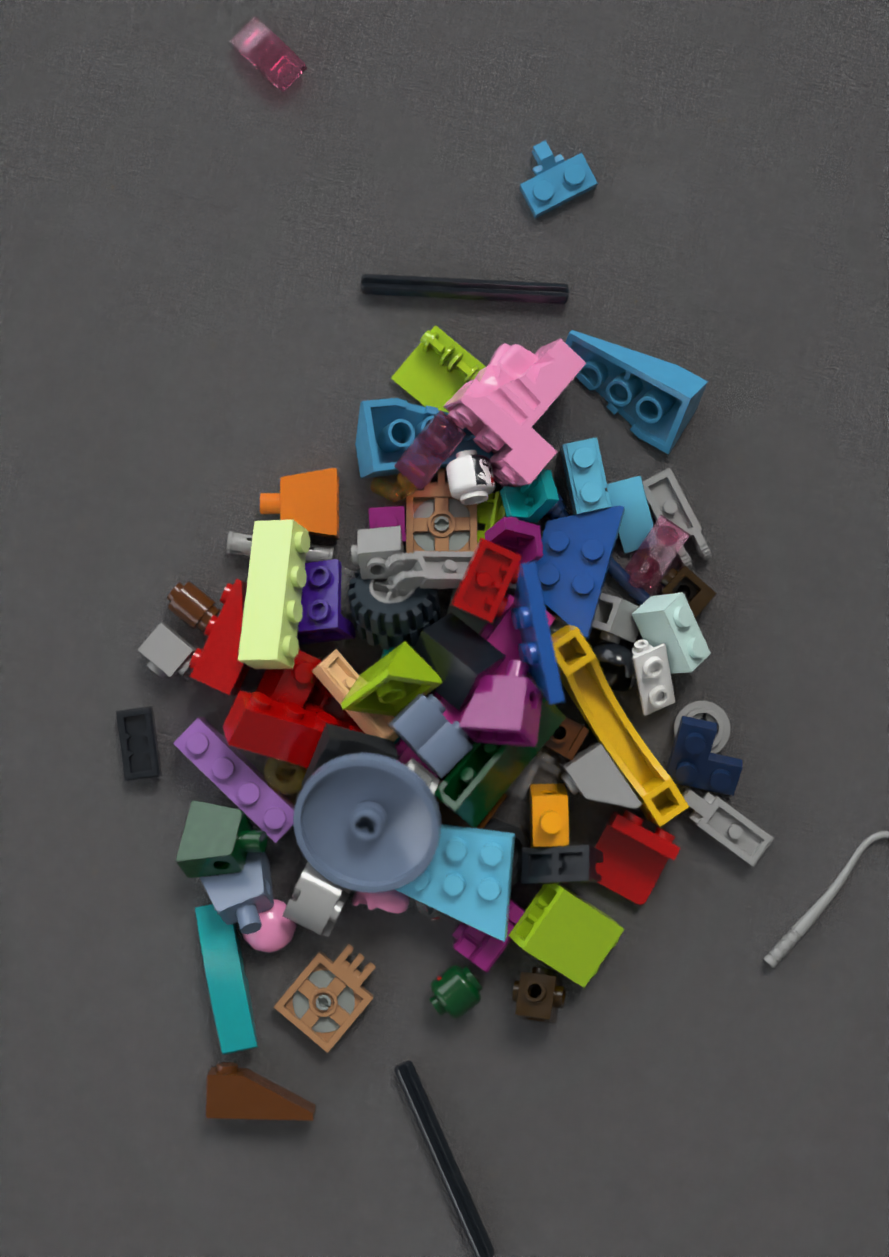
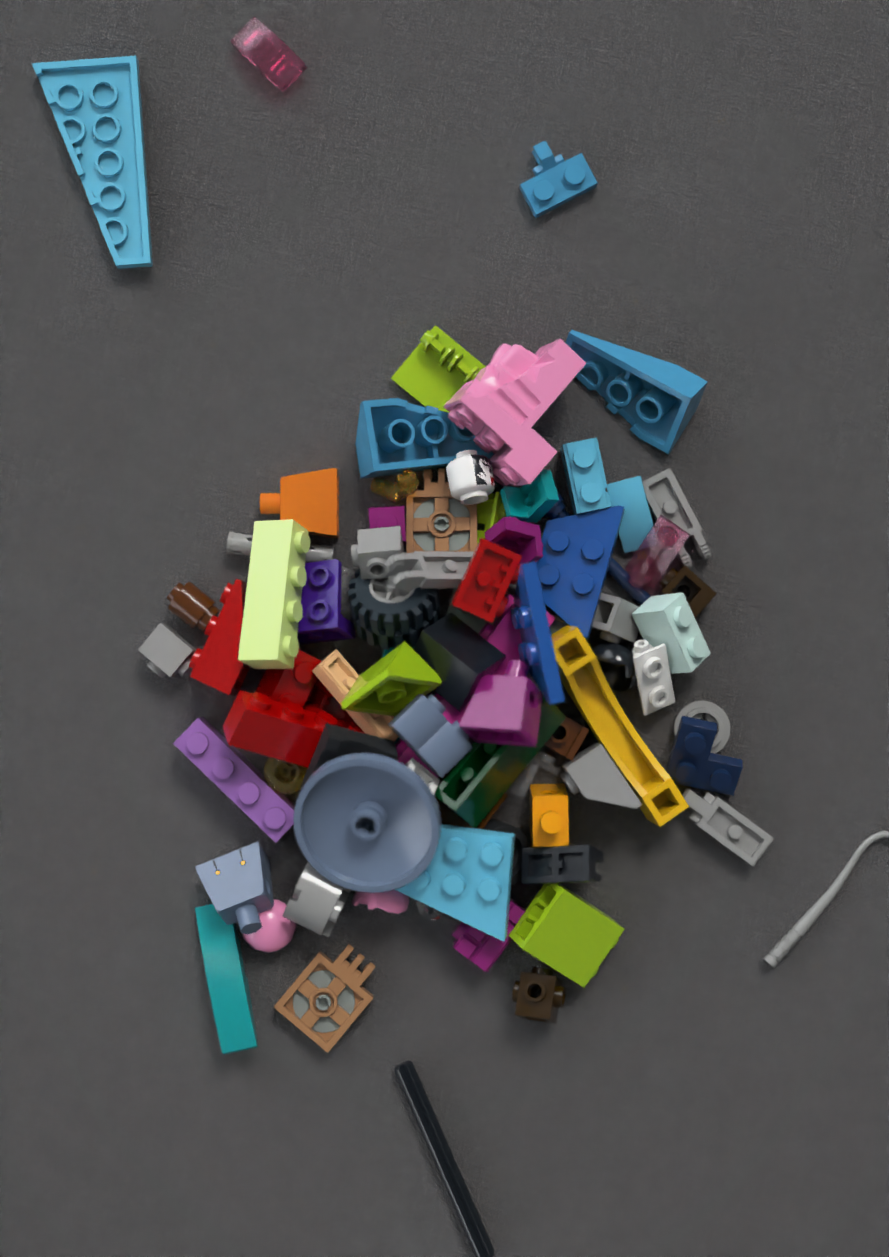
(103, 131): none -> medium azure wing
(139, 743): black plate -> none
(217, 840): torso -> none
(247, 1095): reddish brown slope -> none
(430, 450): clear pink slope -> none
(455, 991): dark green head -> none
(464, 288): black axle -> none
(633, 856): red bracket -> none

